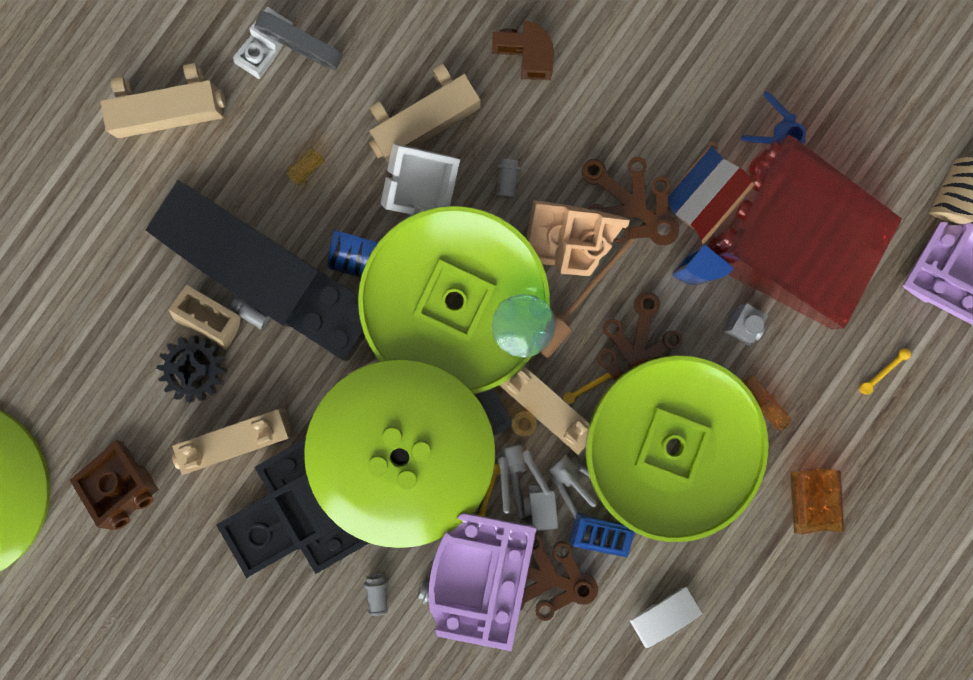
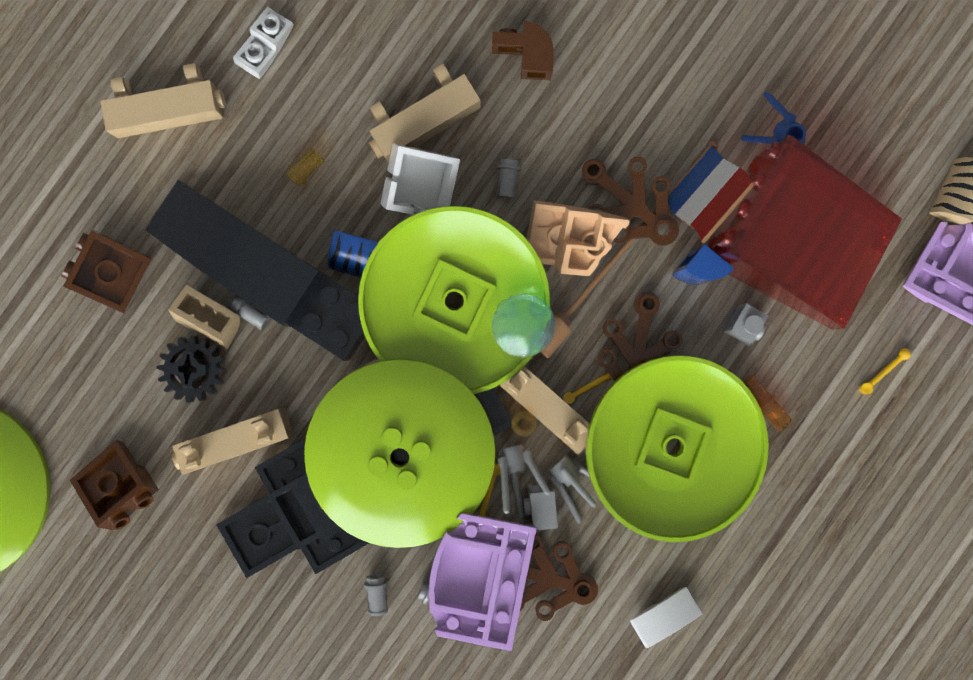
(105, 270): none -> reddish brown plate
(298, 40): dark grey beam -> none
(579, 529): blue slope -> none
(817, 500): clear orange bracket -> none

